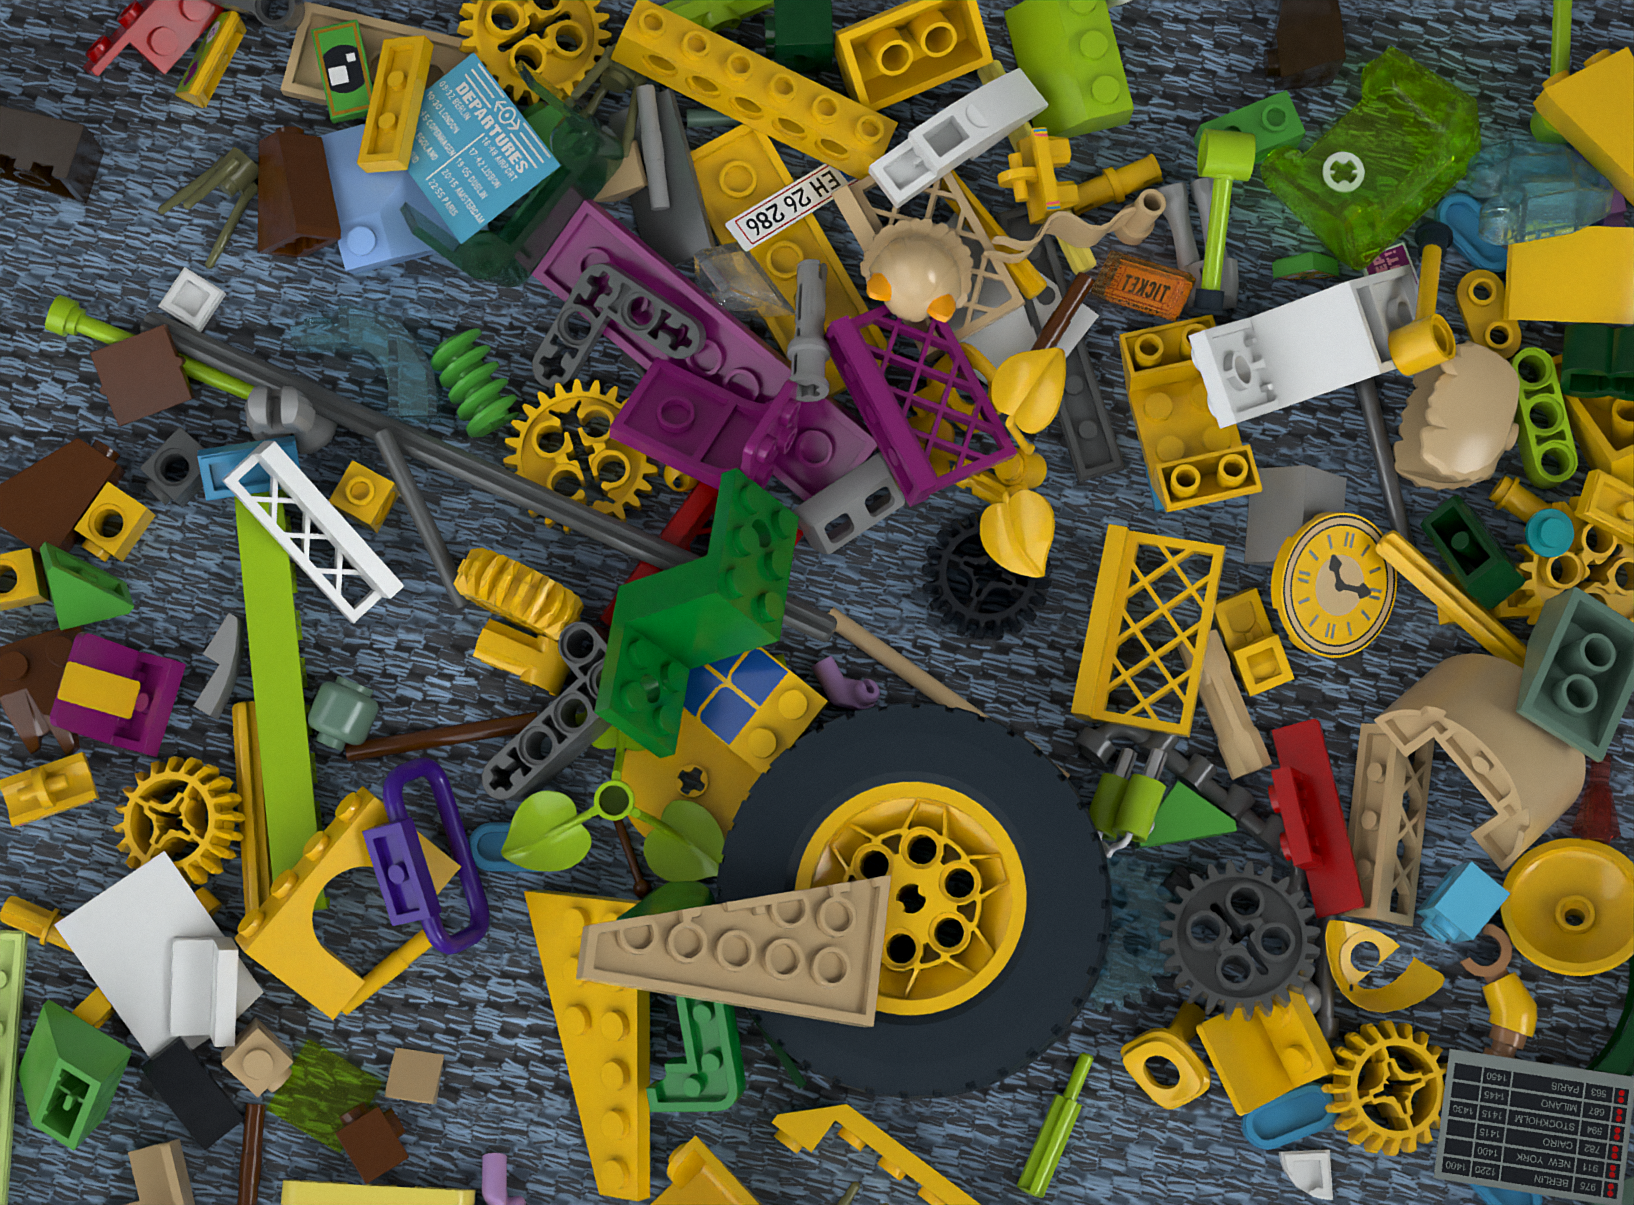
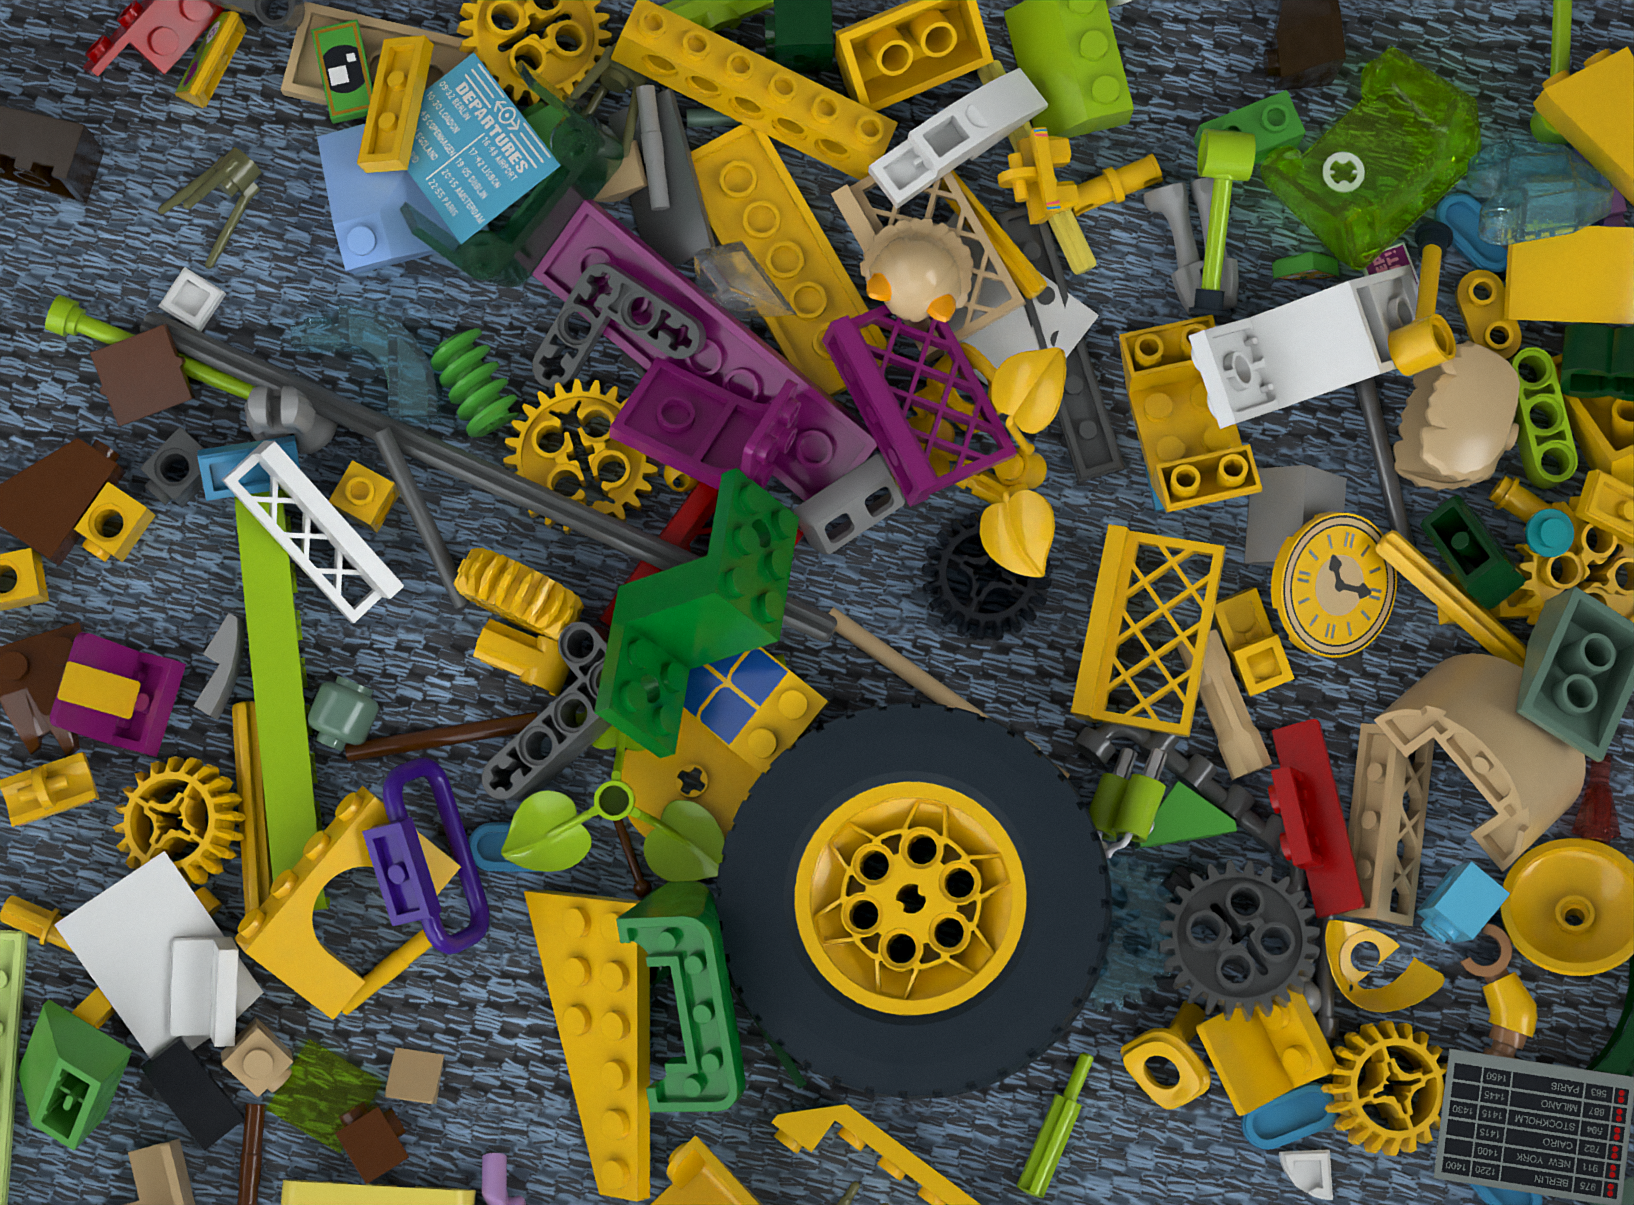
(81, 590): bright green slope -> none
(294, 195): reddish brown slope -> none
(778, 953): tan wing -> none
(787, 206): white sticker -> none
(808, 348): light grey pin -> none
(843, 691): lavender arm -> none
(1063, 314): reddish brown piece -> none
(1129, 225): tan flag -> none
(1143, 285): clear orange tile -> none

